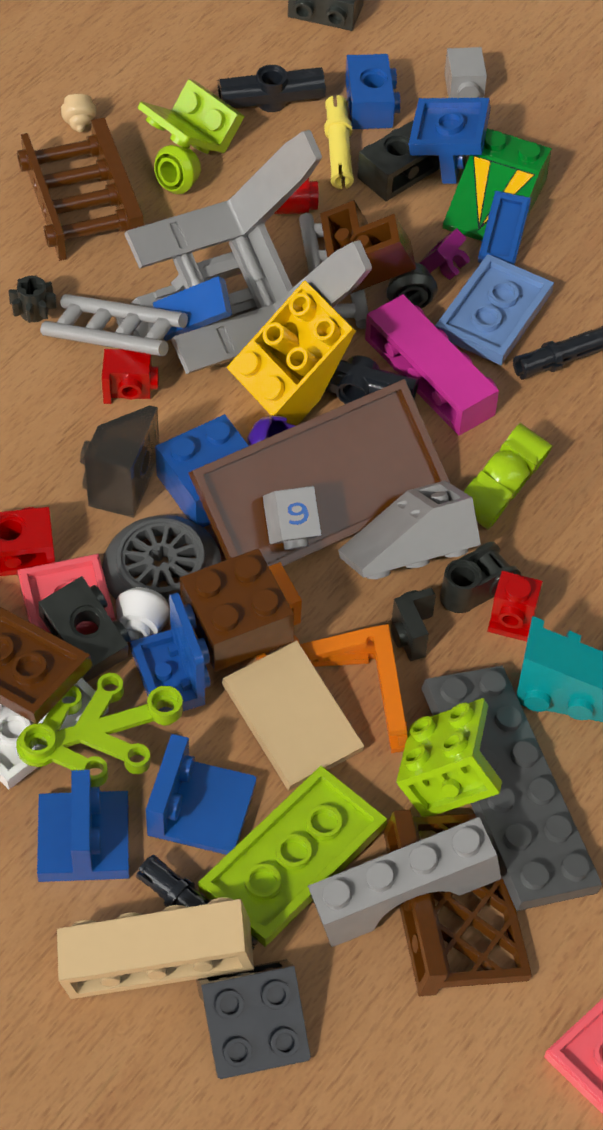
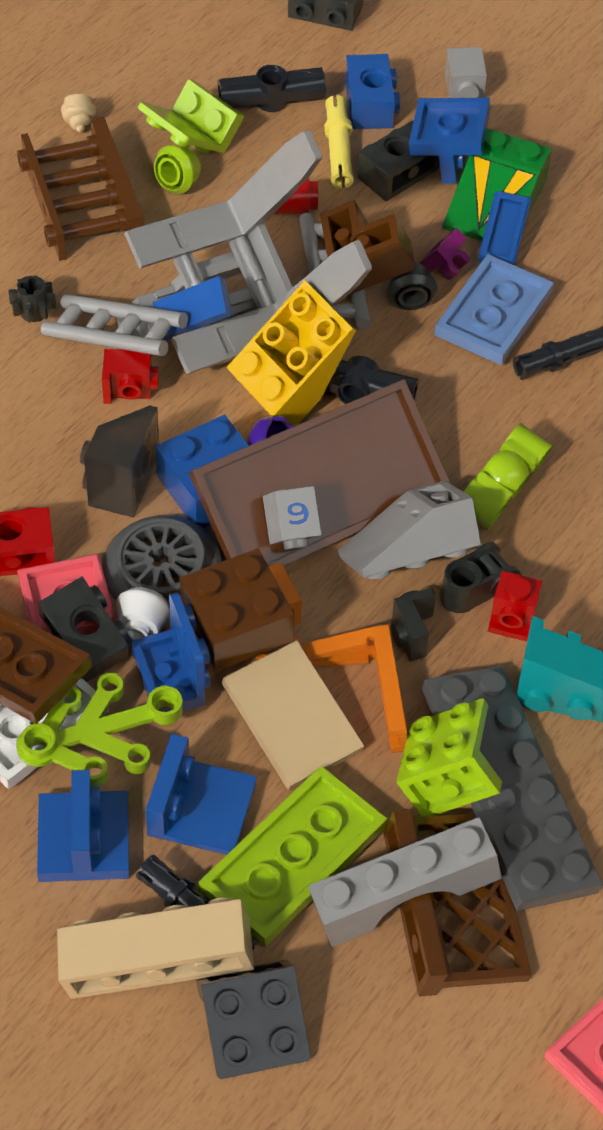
(422, 351): dark pink brick -> none

